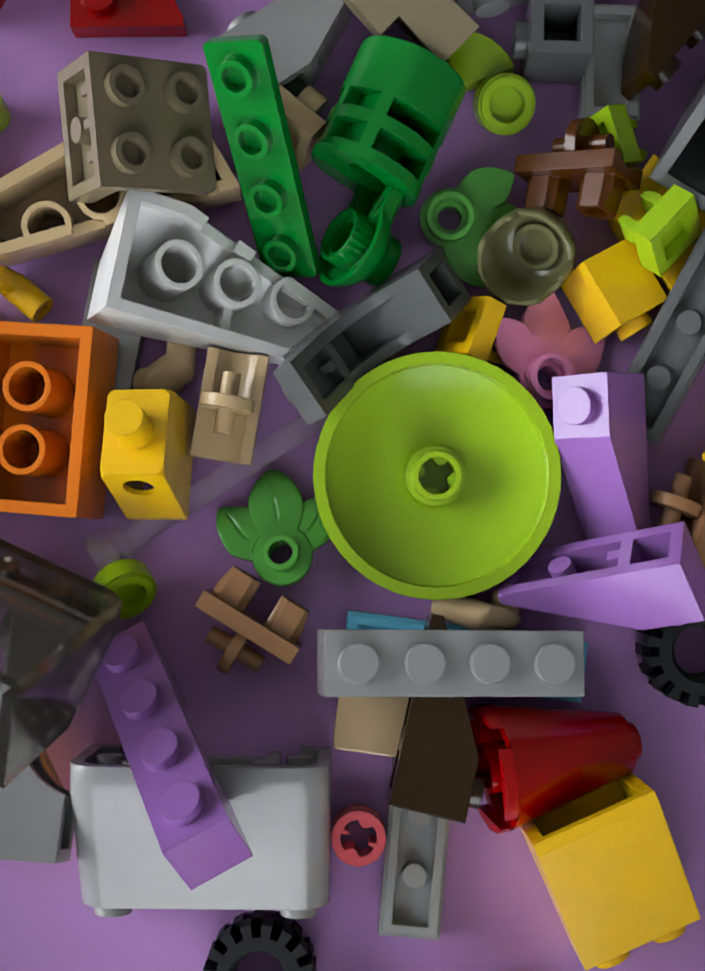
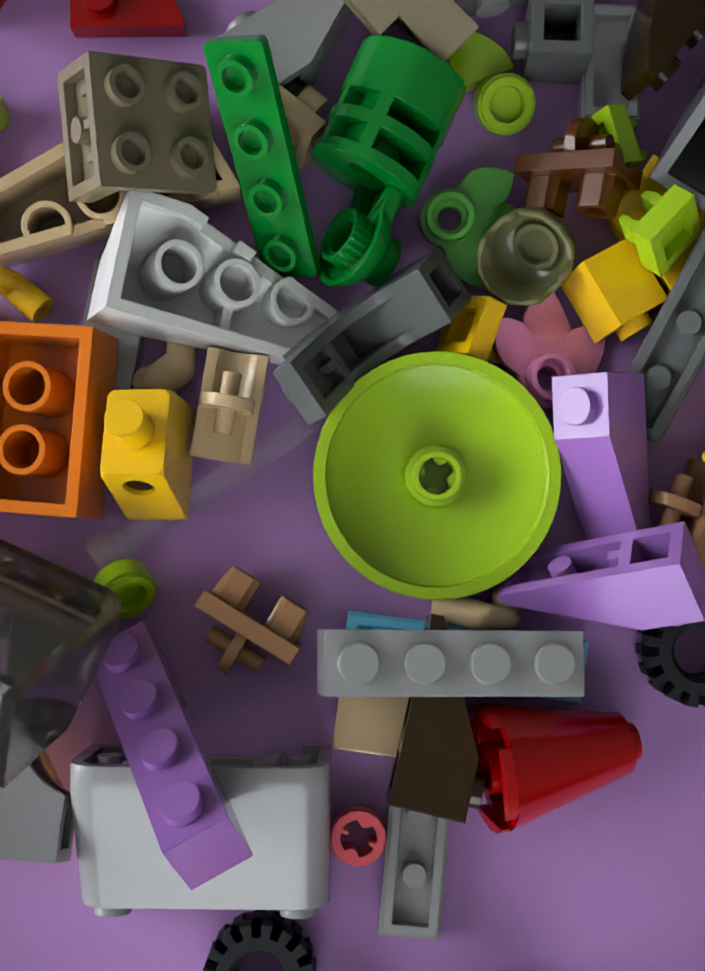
(272, 520): bright green plate -> none
(612, 872): yellow slope -> none

